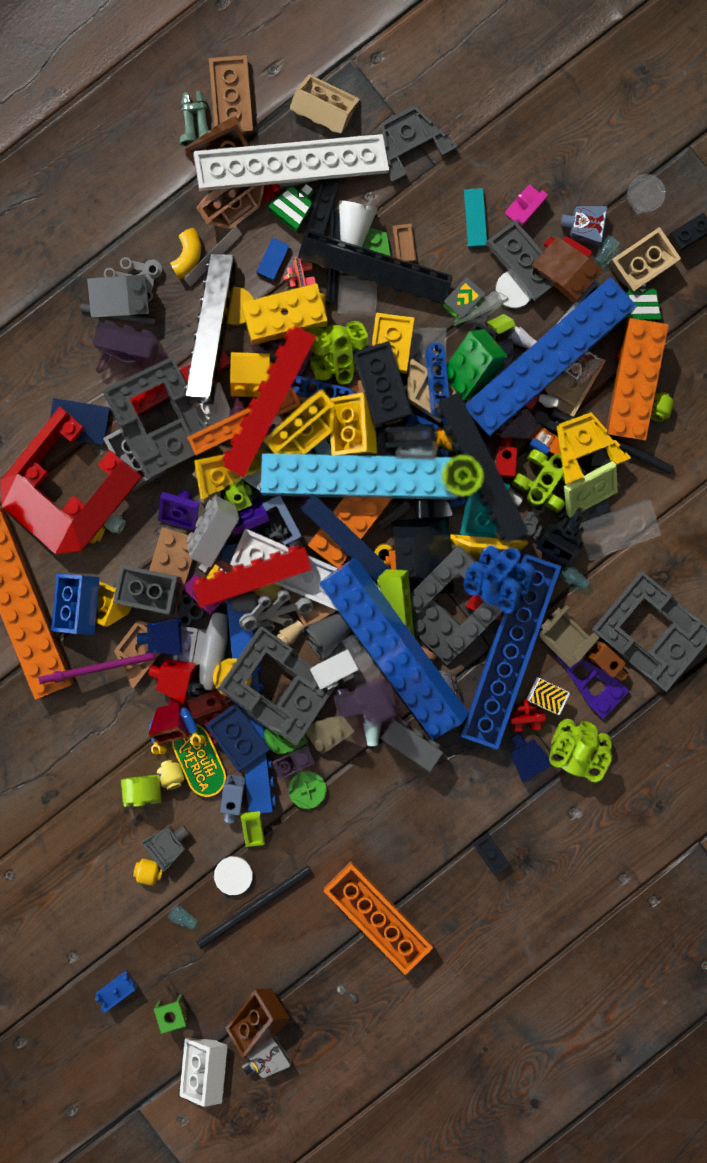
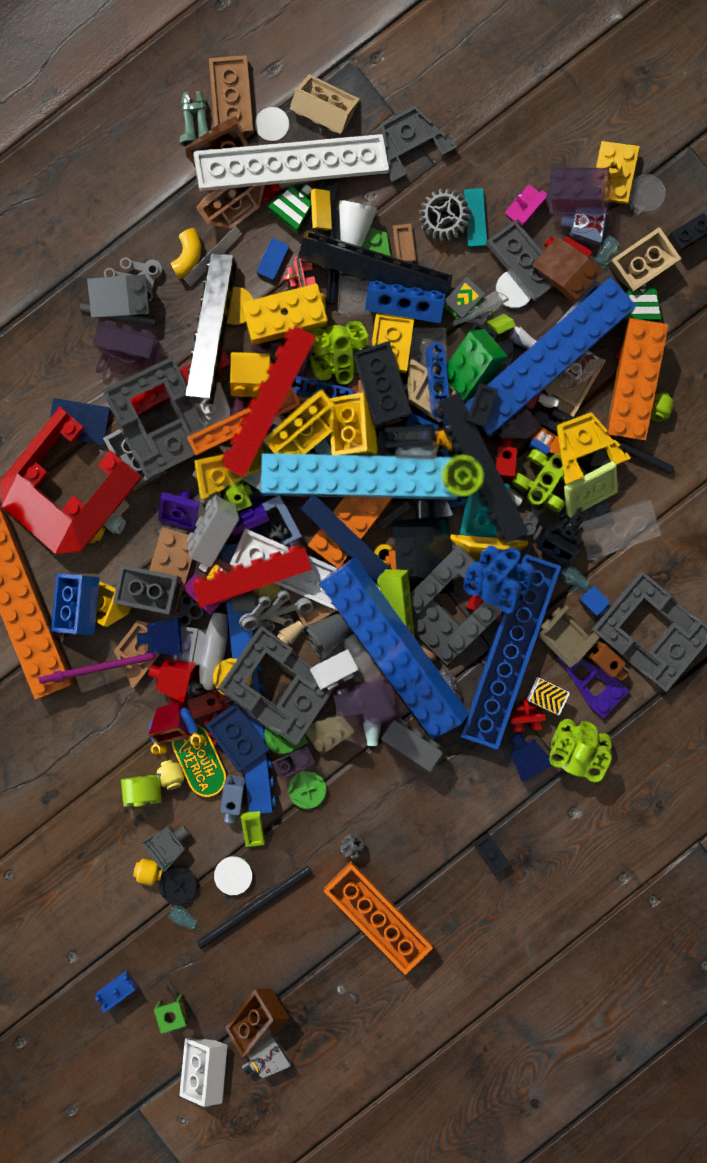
(178, 885): none -> black tile
(272, 124): none -> white sticker
(321, 209): none -> yellow tile
(352, 846): none -> dark grey gear
(396, 307): none -> blue brick
(450, 199): none -> light grey gear
(482, 405): none -> black plate
(579, 190): none -> clear purple brick
(594, 601): none -> blue brick
(622, 163): none -> yellow plate

